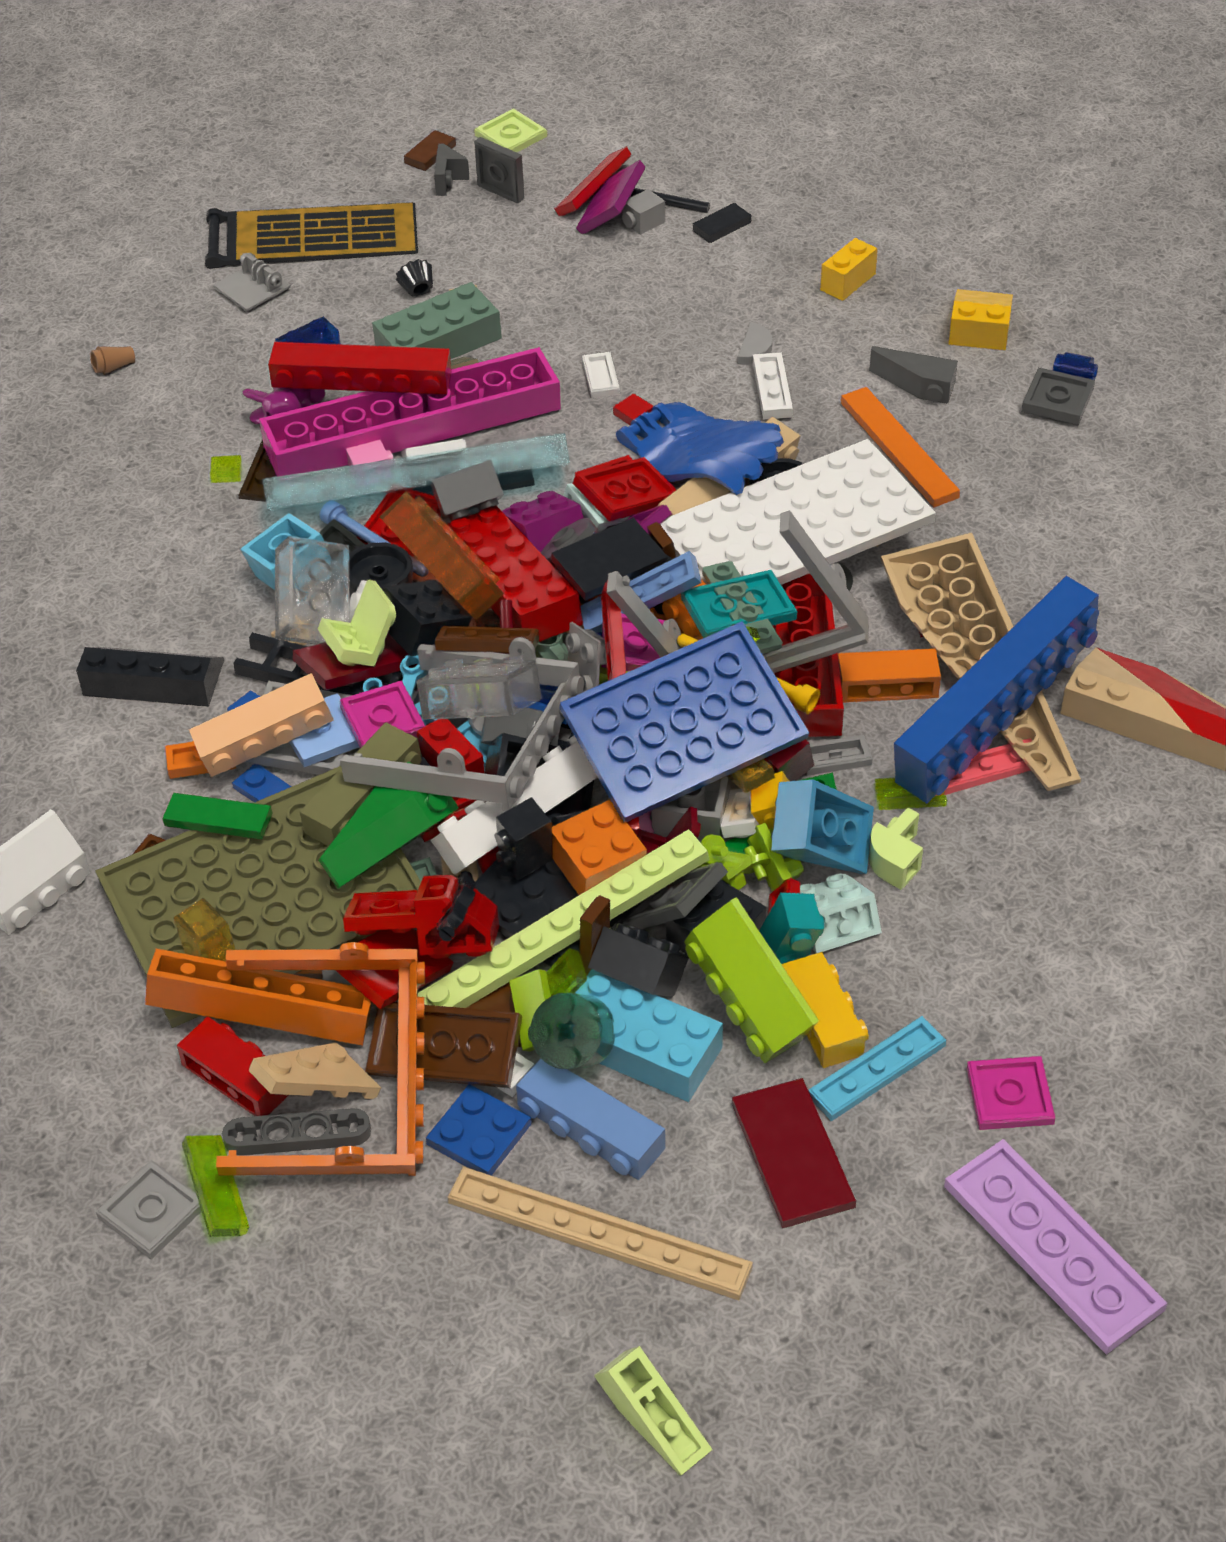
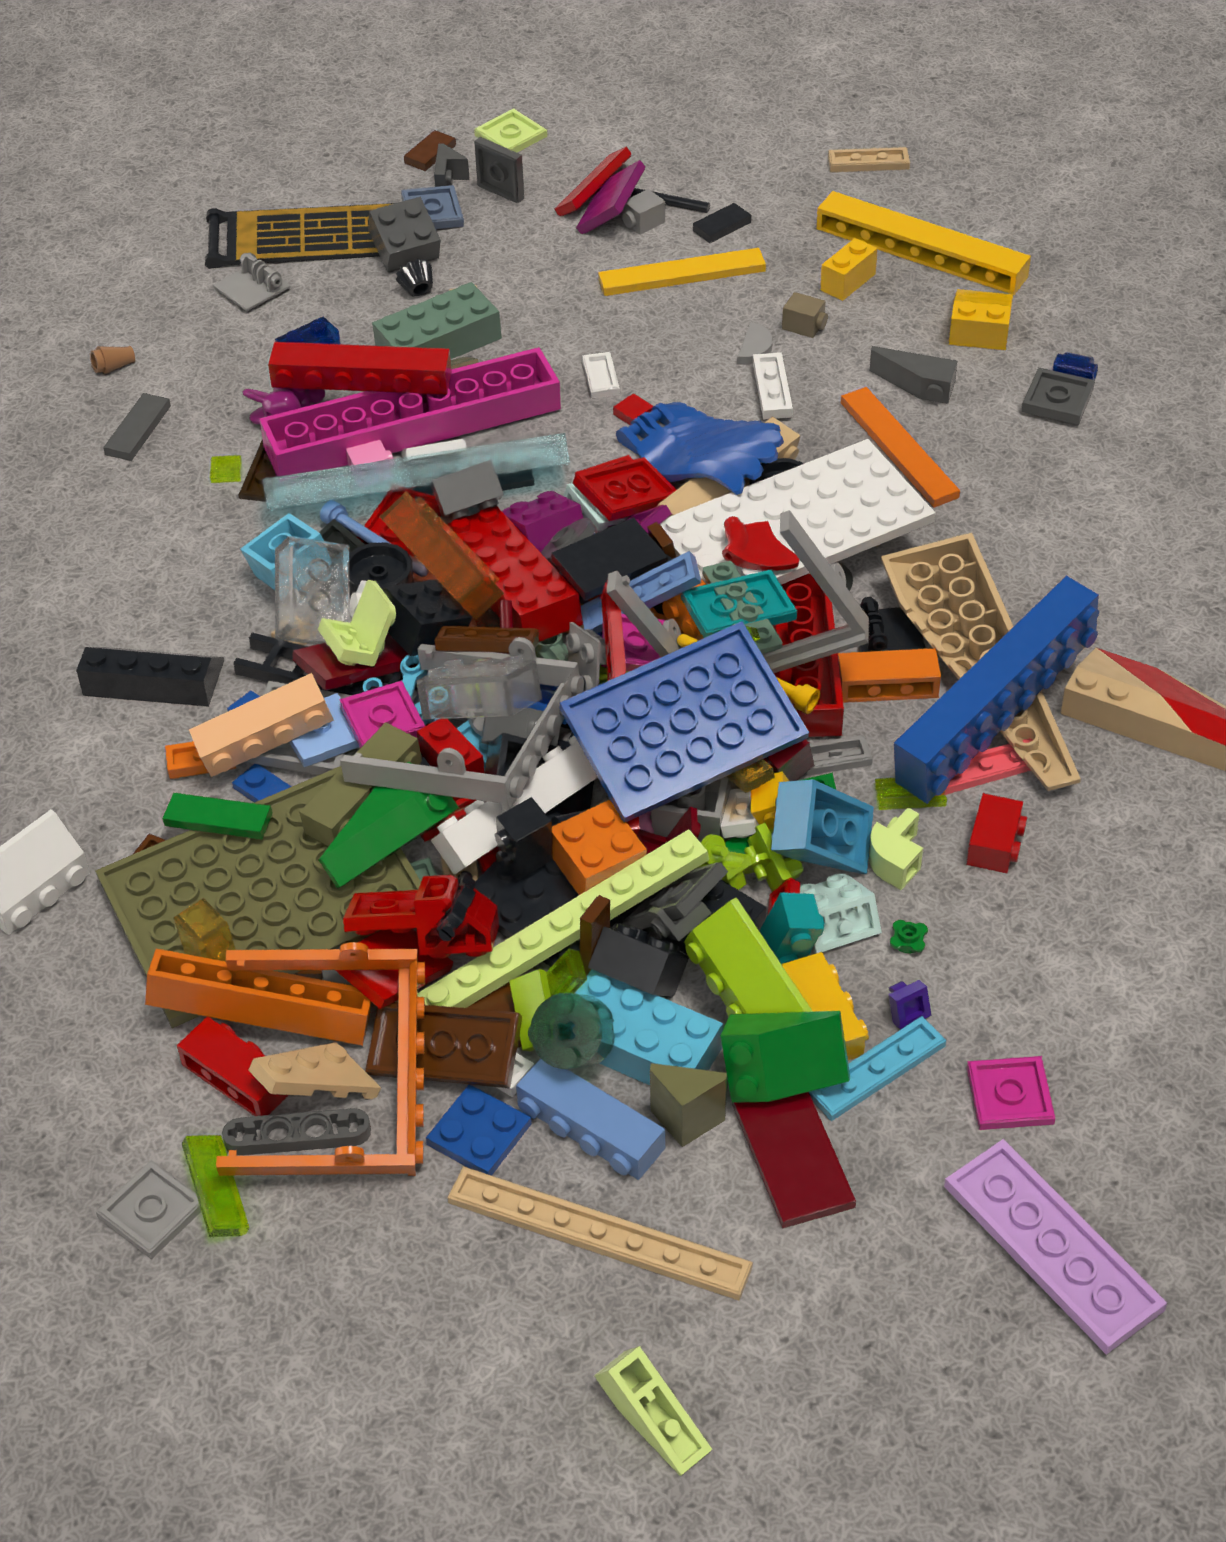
(137, 426): none -> dark grey tile
(403, 233): none -> dark grey brick
(440, 203): none -> sand blue plate
(680, 927): none -> dark grey bracket
(681, 271): none -> yellow tile
(687, 1100): none -> olive slope
(756, 547): none -> red arm
(783, 1054): none -> green slope
(804, 315): none -> dark tan brick
(868, 159): none -> tan tile
(889, 629): none -> black hinge
(906, 943): none -> green plate
(908, 1002): none -> dark purple tile
(924, 242): none -> yellow brick
(995, 833): none -> red brick

